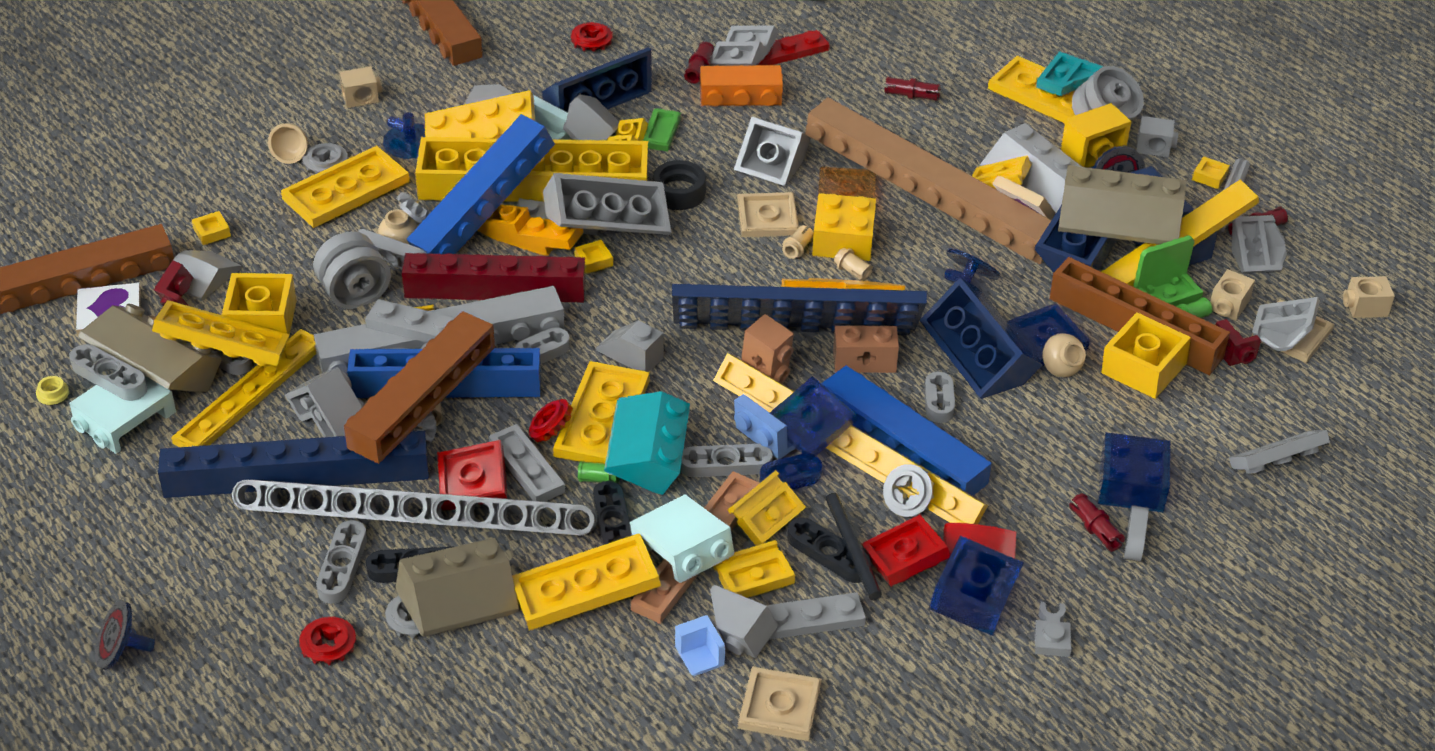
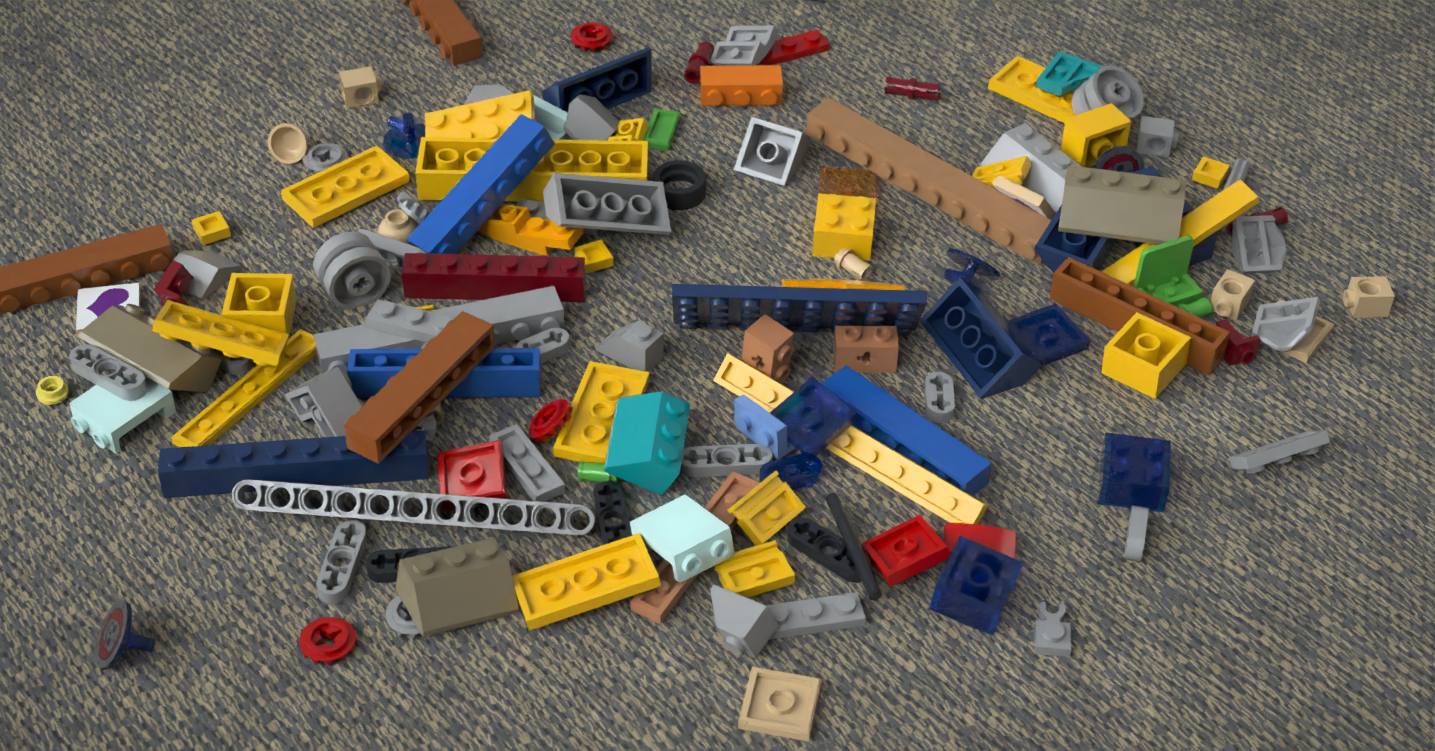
(699, 645): light blue panel -> none
(767, 214): tan tile -> none
(794, 246): tan pin -> none
(901, 477): gear -> none
(1063, 355): tan piece -> none
(1097, 522): dark red pin -> none

